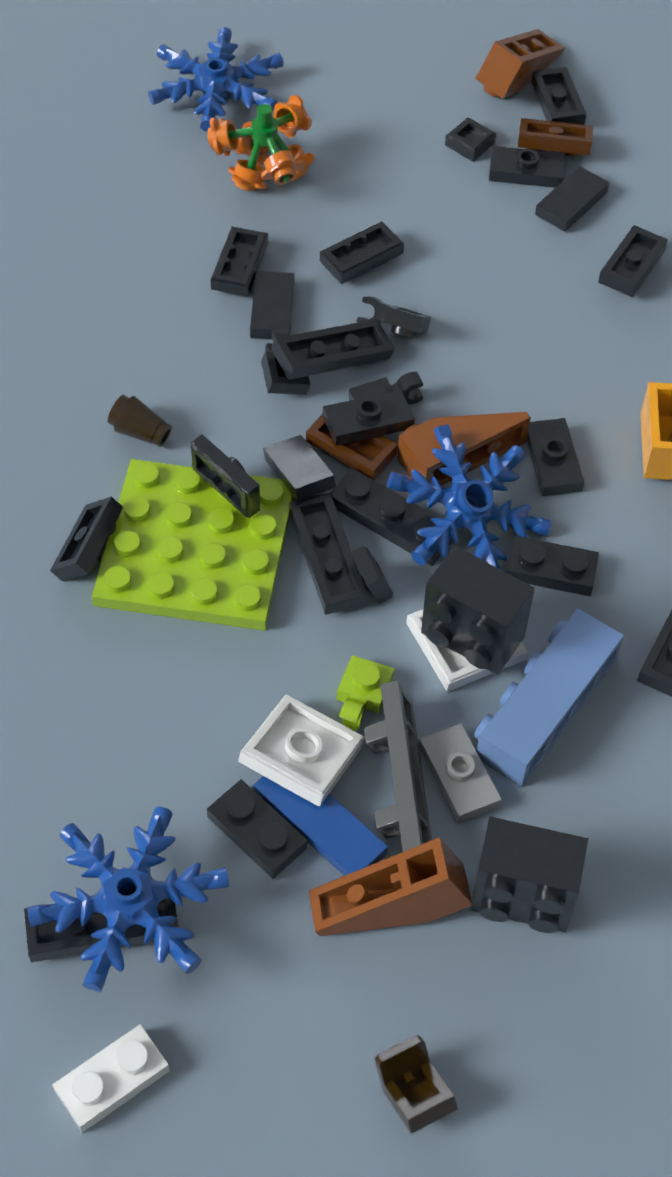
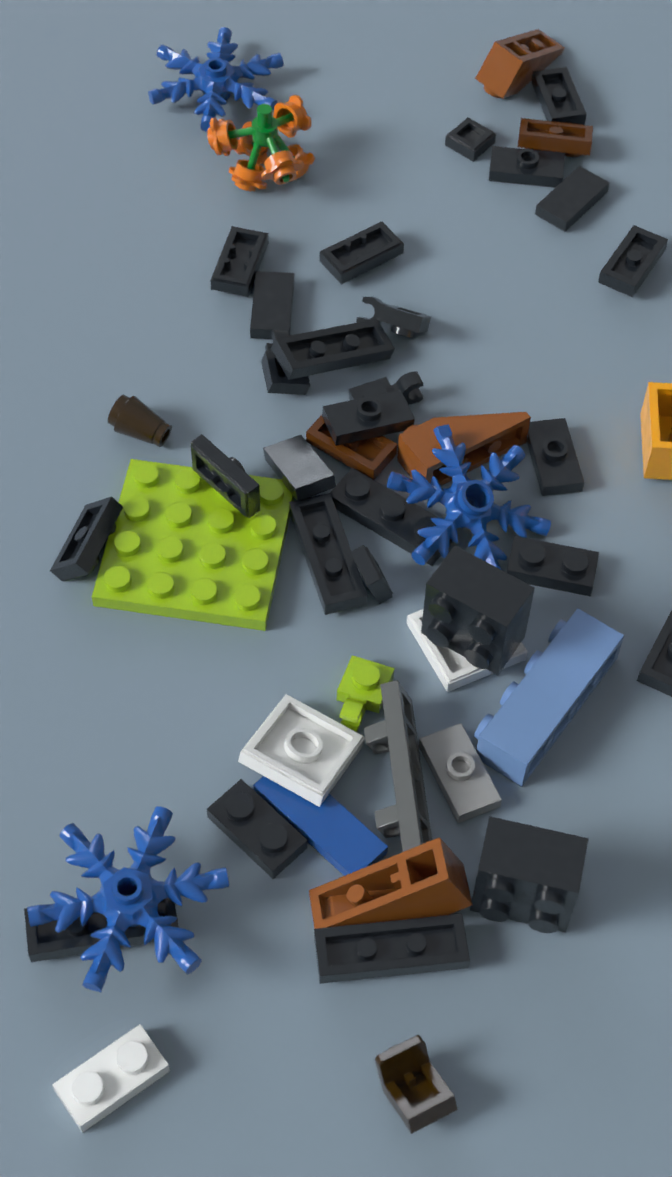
(391, 948): none -> black plate

